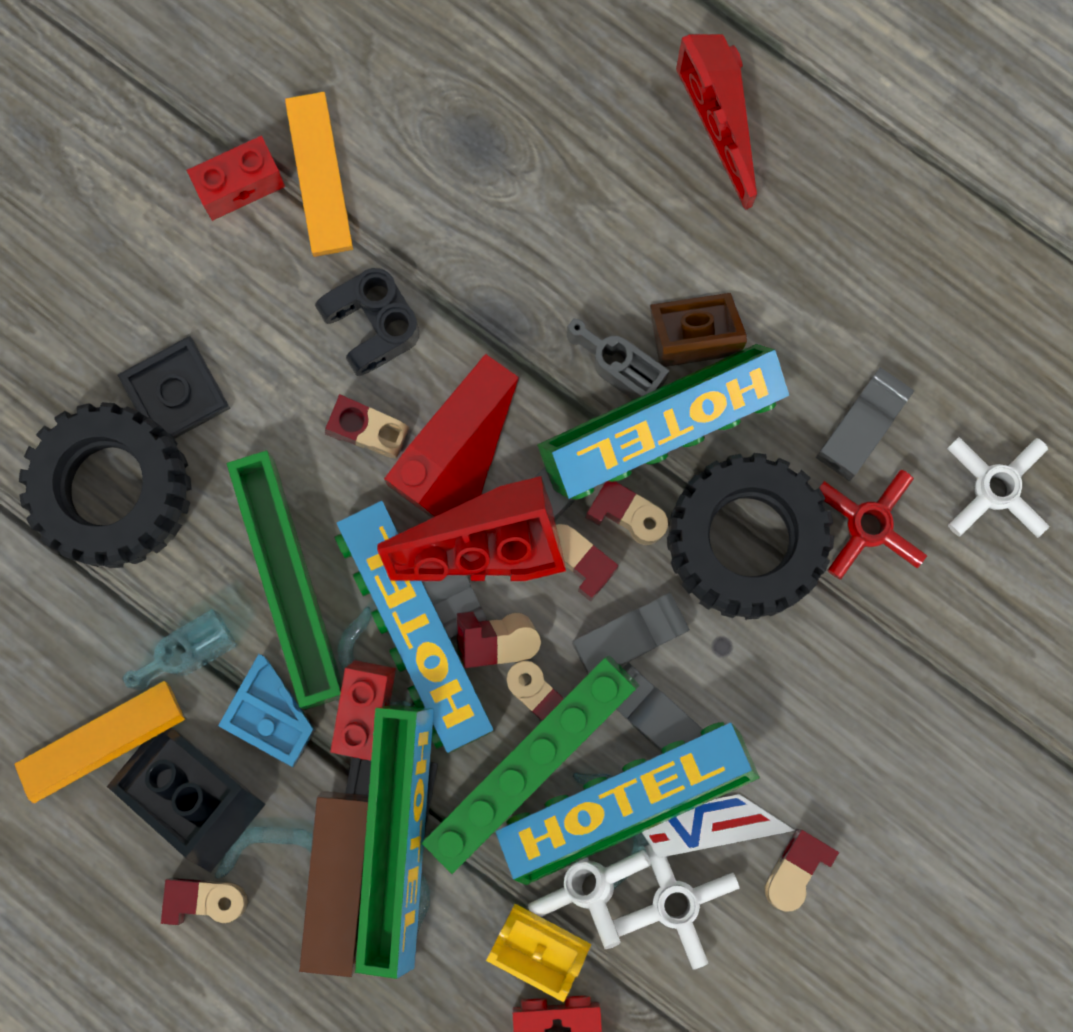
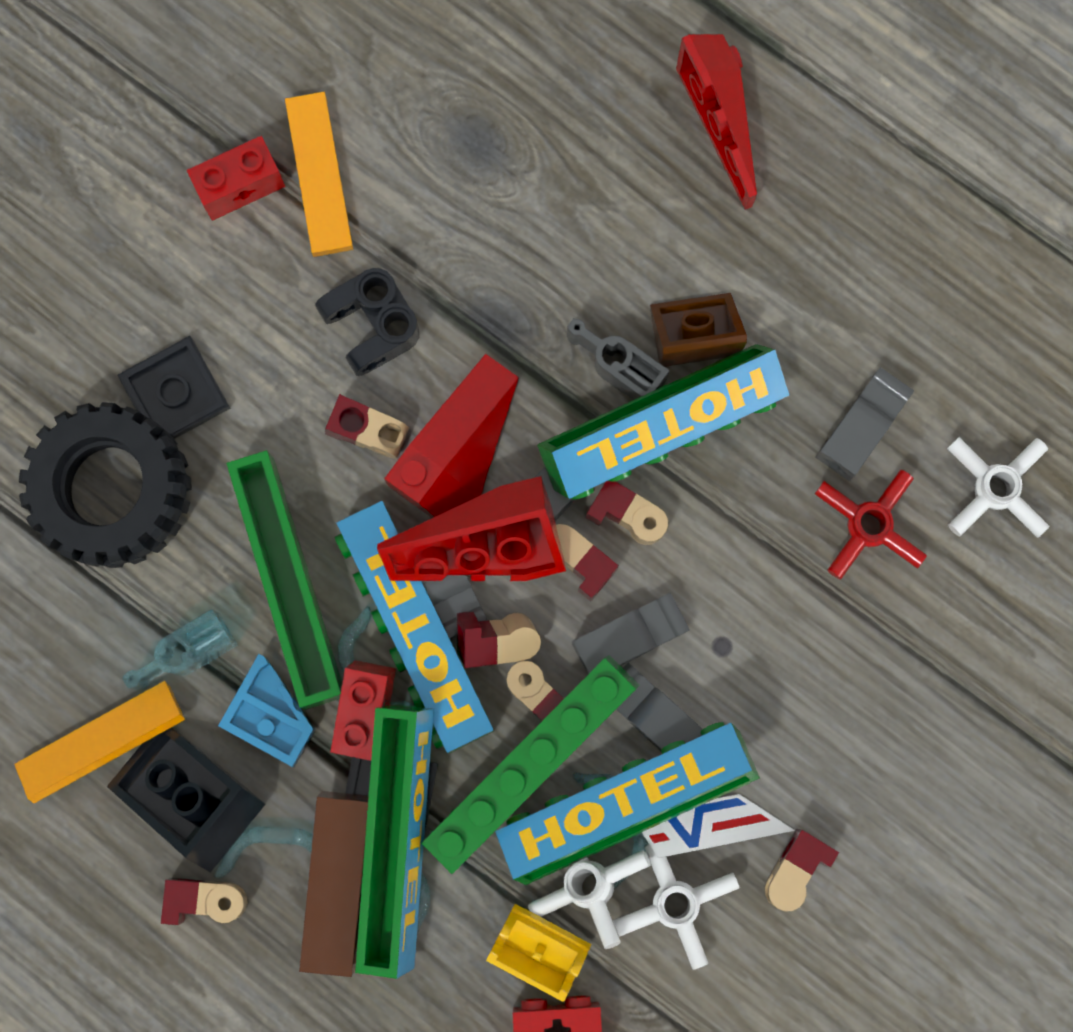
(784, 492): black tyre -> none

